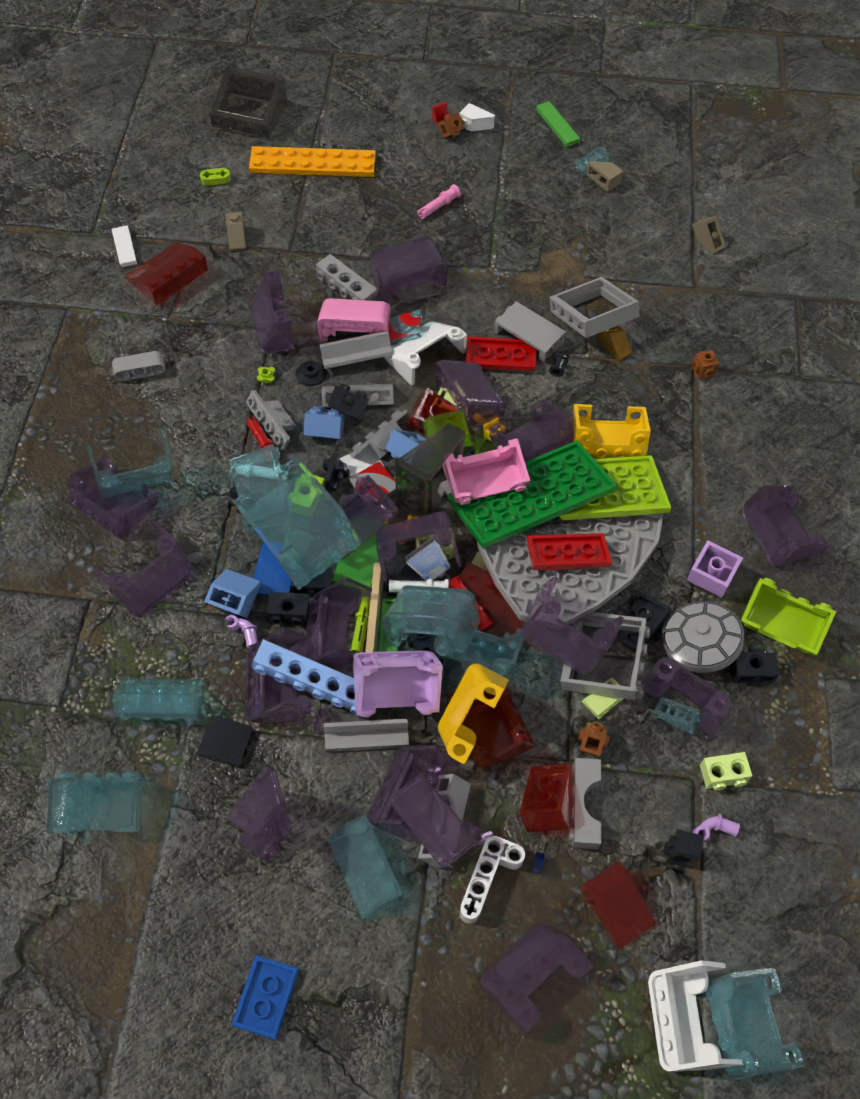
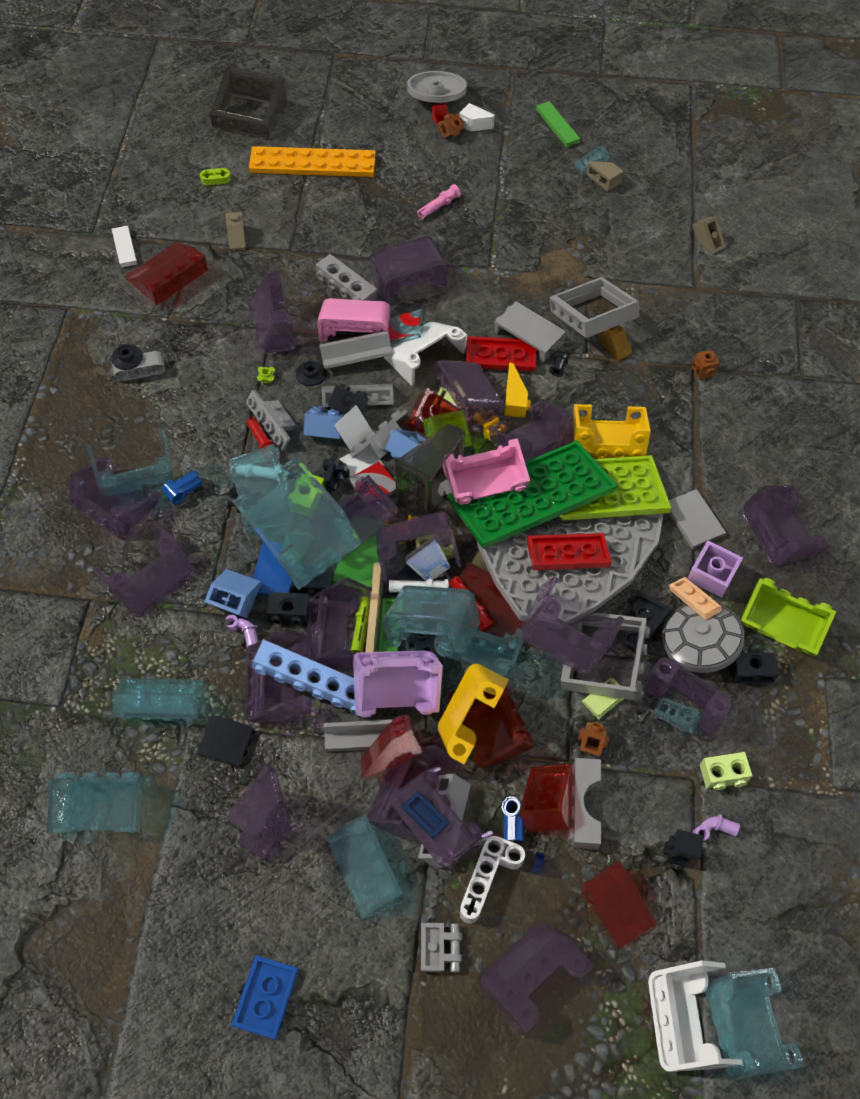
(126, 357): none -> black piece
(177, 490): none -> blue piece
(353, 427): none -> white sticker
(394, 745): none -> clear red slope
(425, 815): none -> dark blue tile
(433, 947): none -> light grey plate
(436, 86): none -> light grey dish
(512, 821): none -> blue piece
(516, 395): none -> yellow slope
(695, 519): none -> light grey tile
(695, 598): none -> light nougat tile

